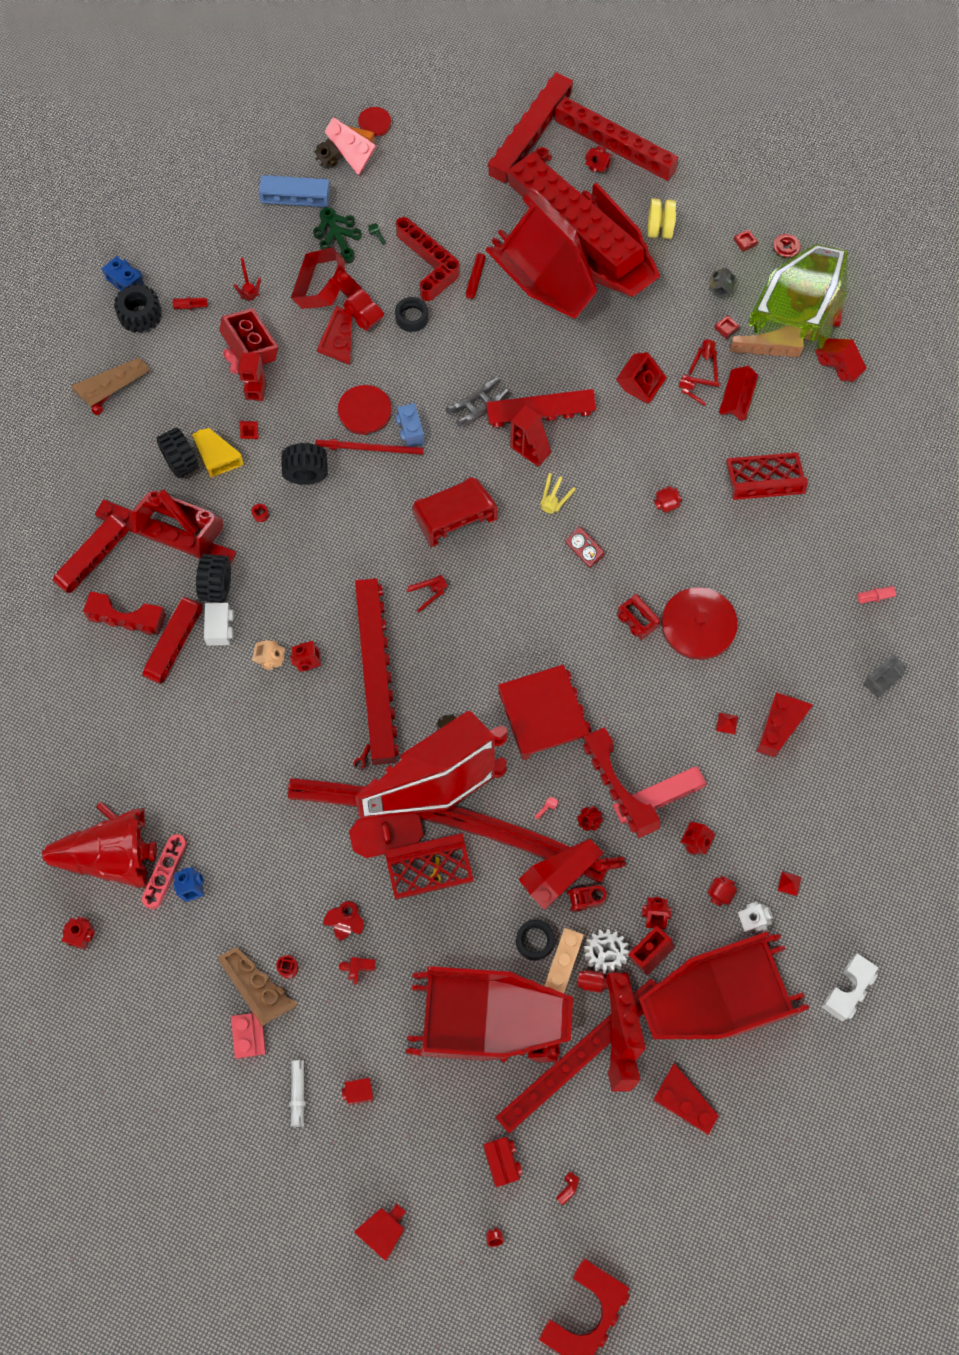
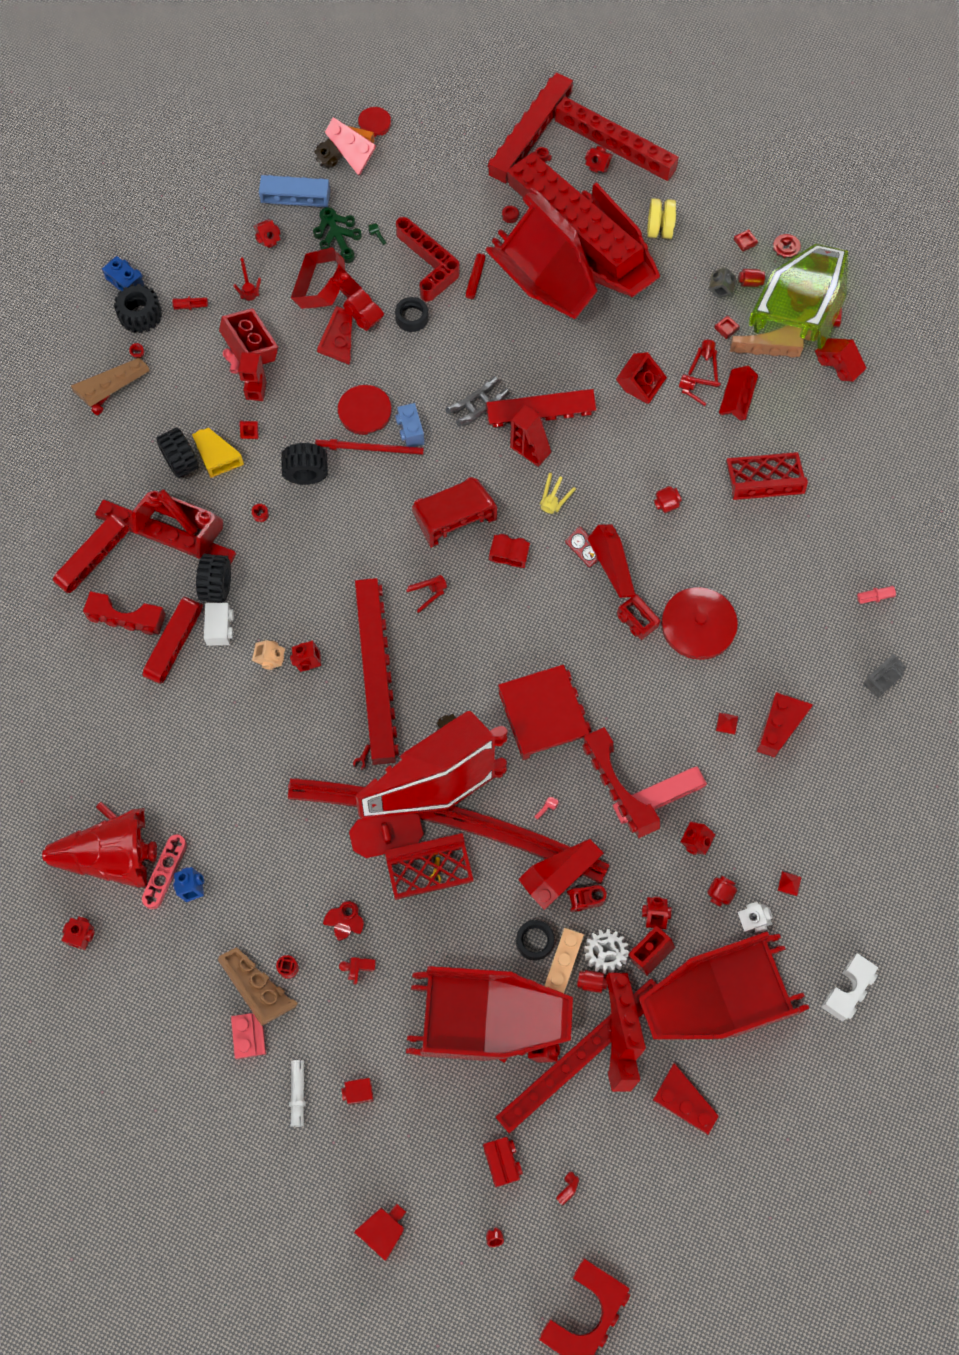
(137, 348): none -> red hinge
(261, 233): none -> red brick
(509, 551): none -> red brick
(510, 214): none -> red tile
(590, 818): red gear -> none
(610, 863): red axle -> none
(612, 557): none -> red wedge
(751, 277): none -> red brick

